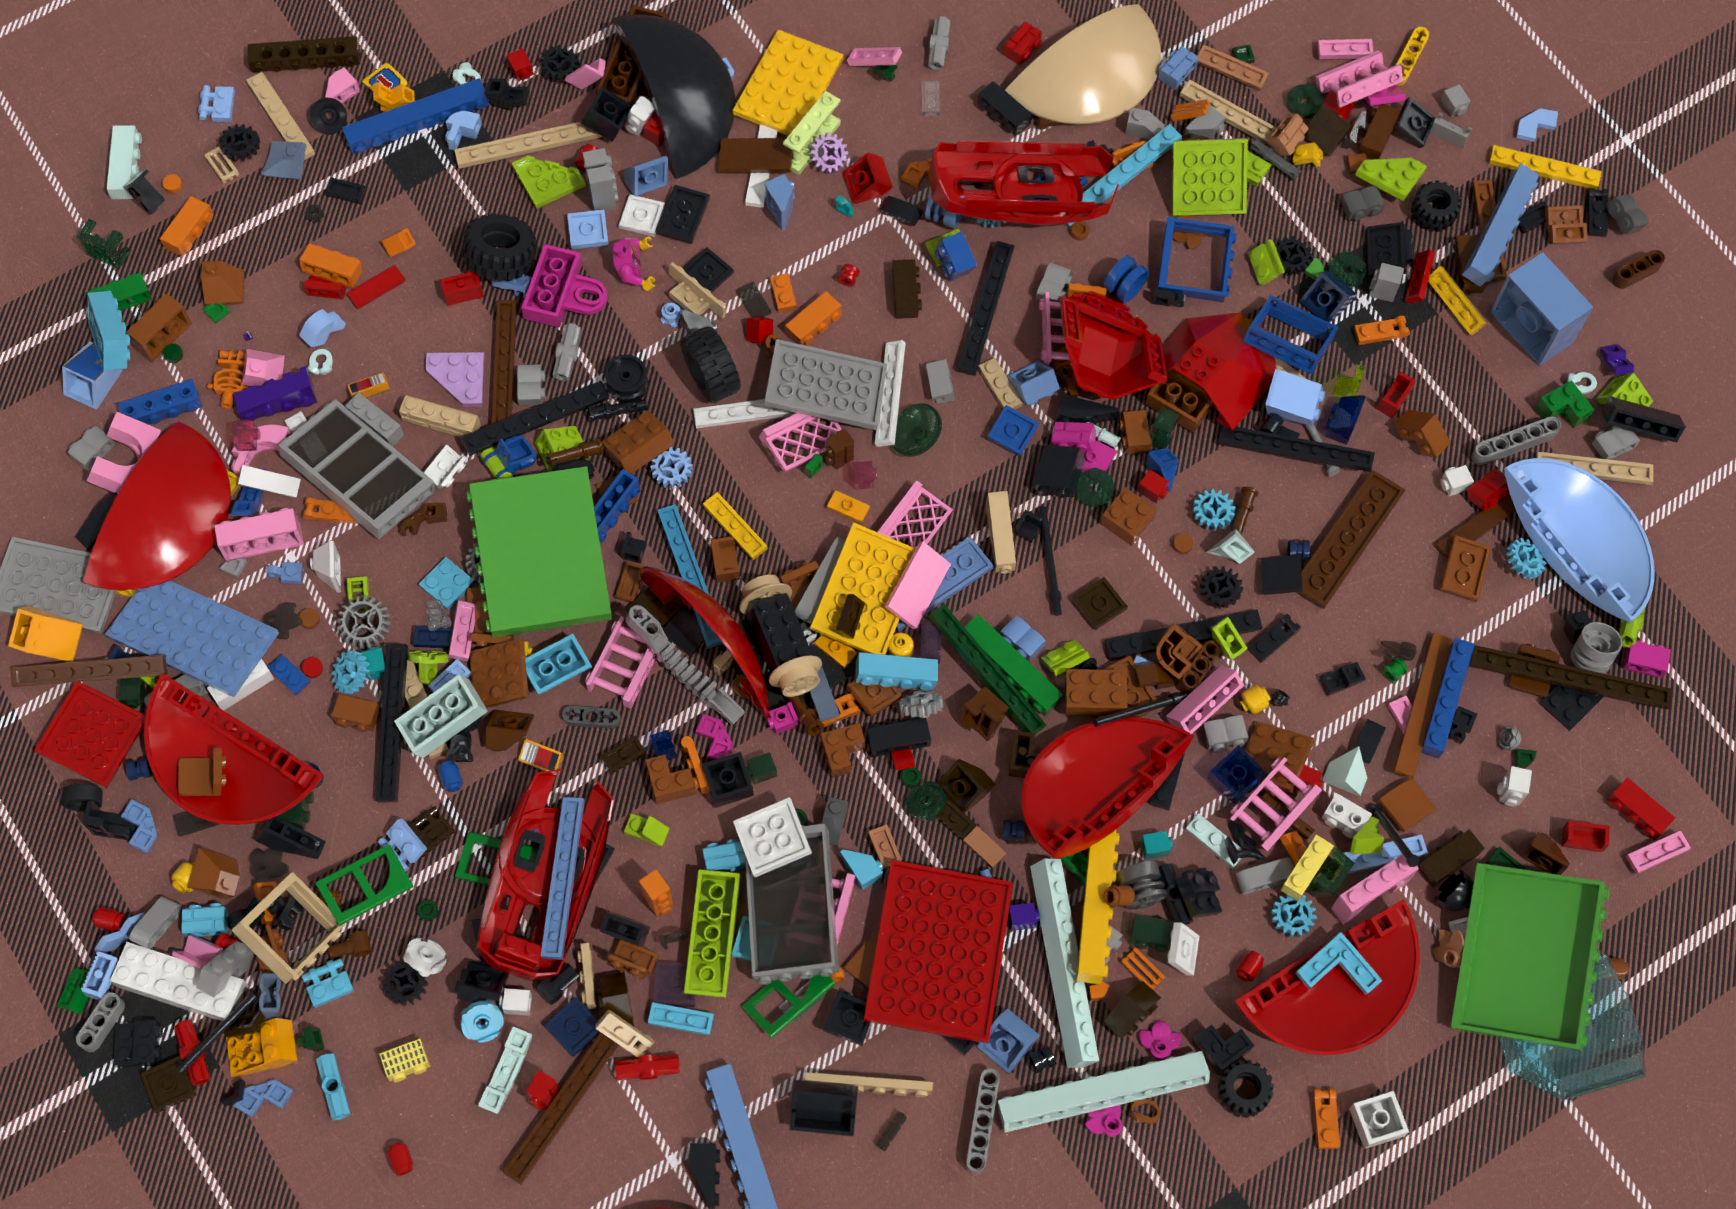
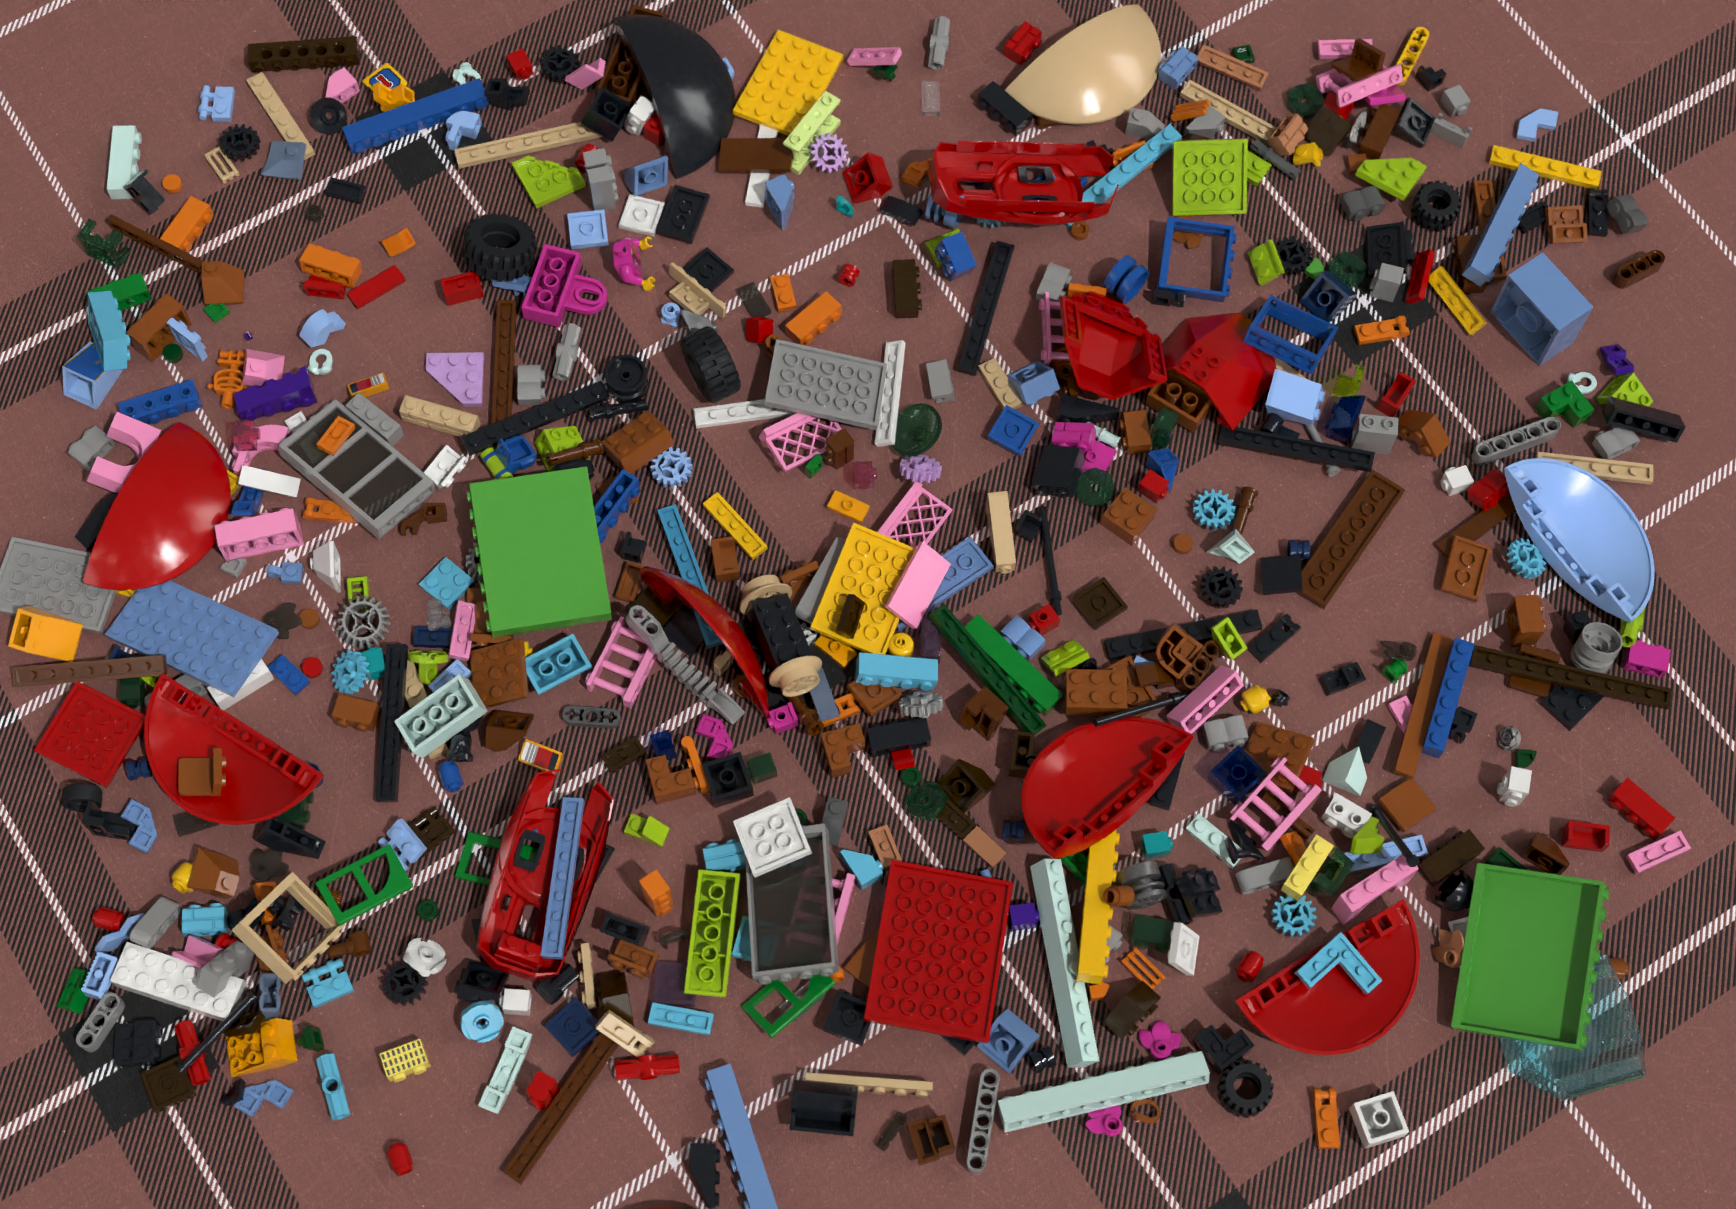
(155, 244): none -> reddish brown tile
(188, 340): none -> light blue plate
(335, 436): none -> orange plate
(920, 468): none -> lavender gear
(931, 1139): none -> reddish brown plate
(1044, 620): none -> red brick
(1363, 62): none -> reddish brown bracket
(1375, 434): none -> light grey panel
(1430, 78): none -> black panel
(1525, 620): none -> dark orange brick

